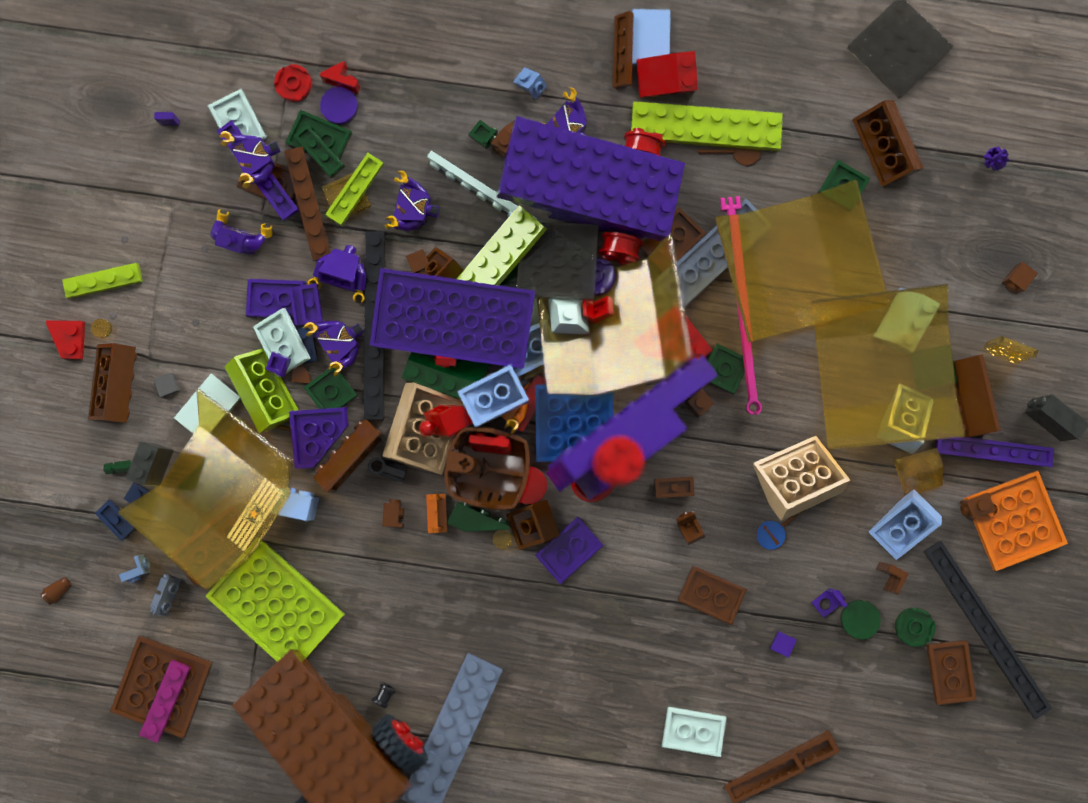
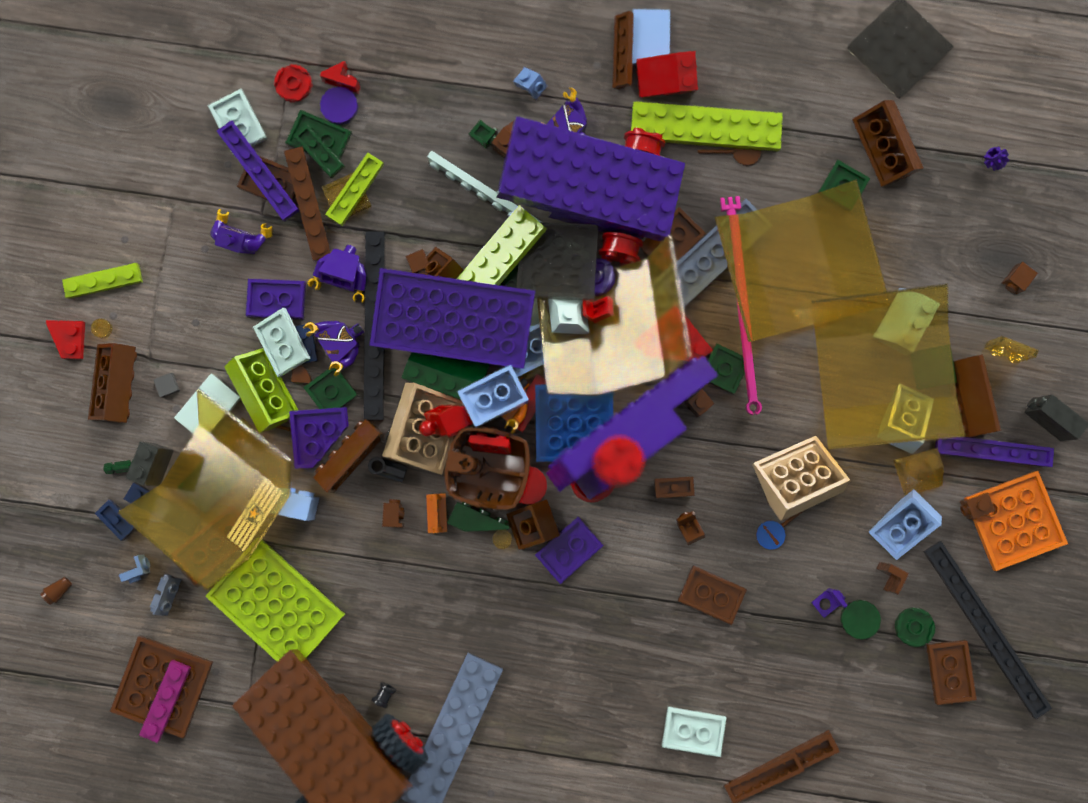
(166, 118): dark purple tile -> none
(252, 156): dark purple torso -> none
(278, 363): dark purple tile -> none
(306, 304): dark purple plate -> none
(411, 206): dark purple torso -> none
(444, 361): red plate -> none
(783, 644): dark purple tile -> none

